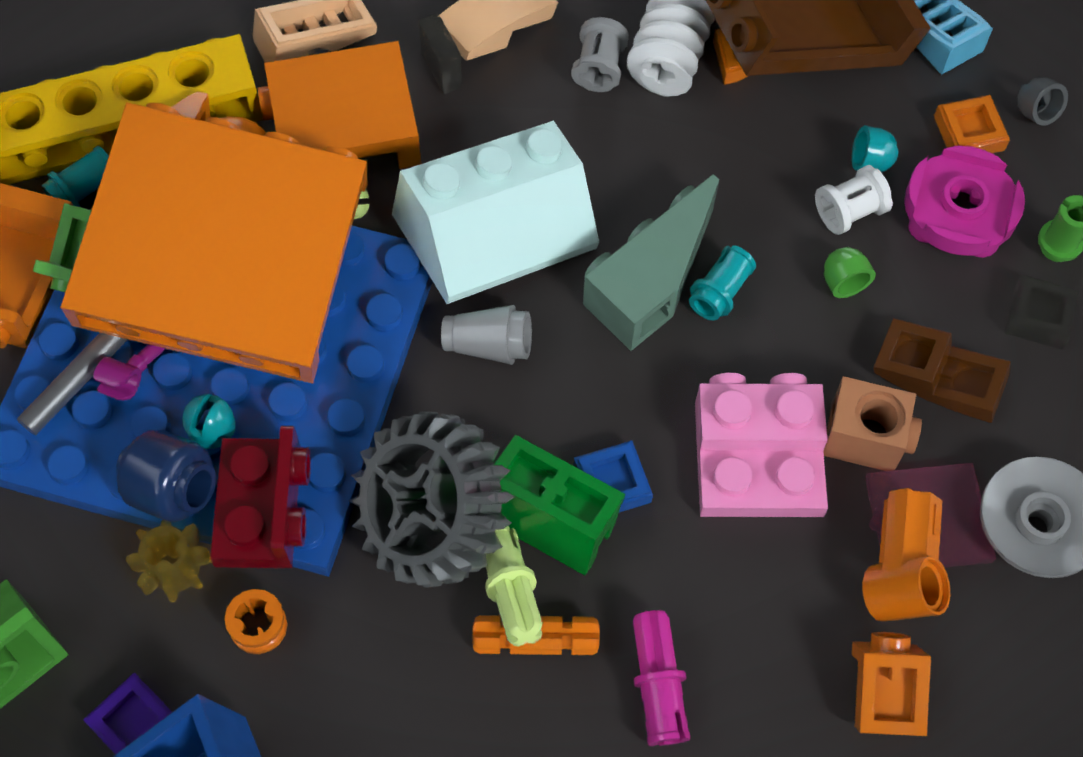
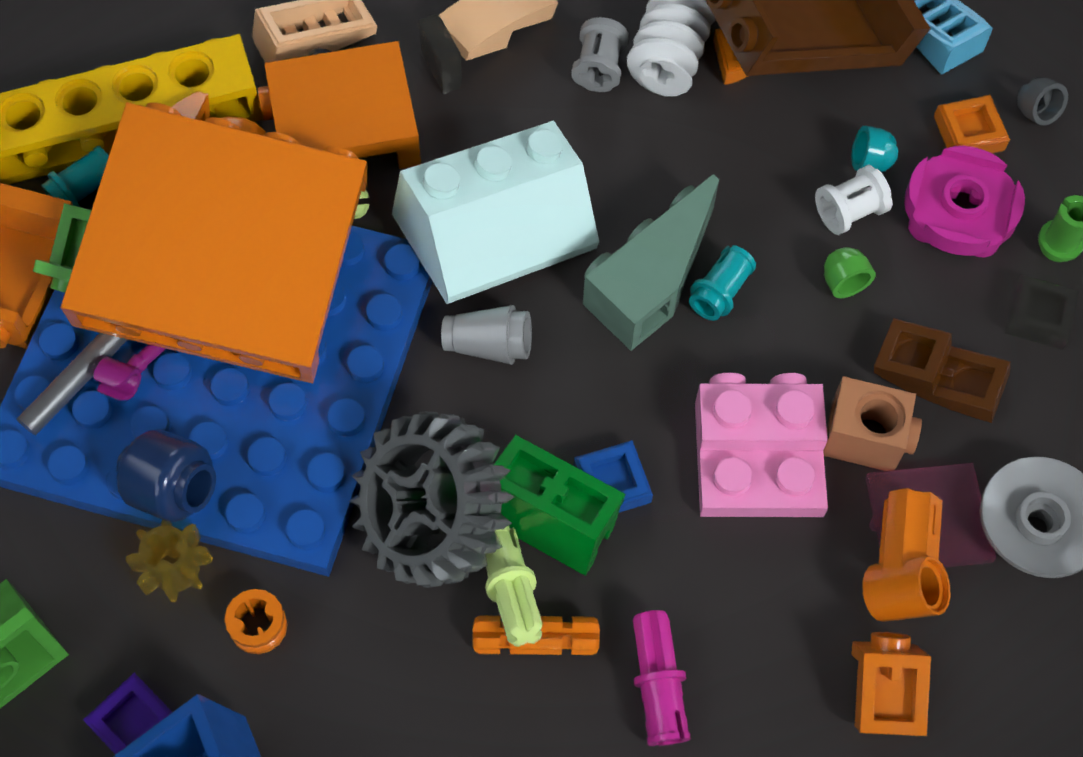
(218, 424): teal hinge -> none
(258, 500): dark red bracket -> none

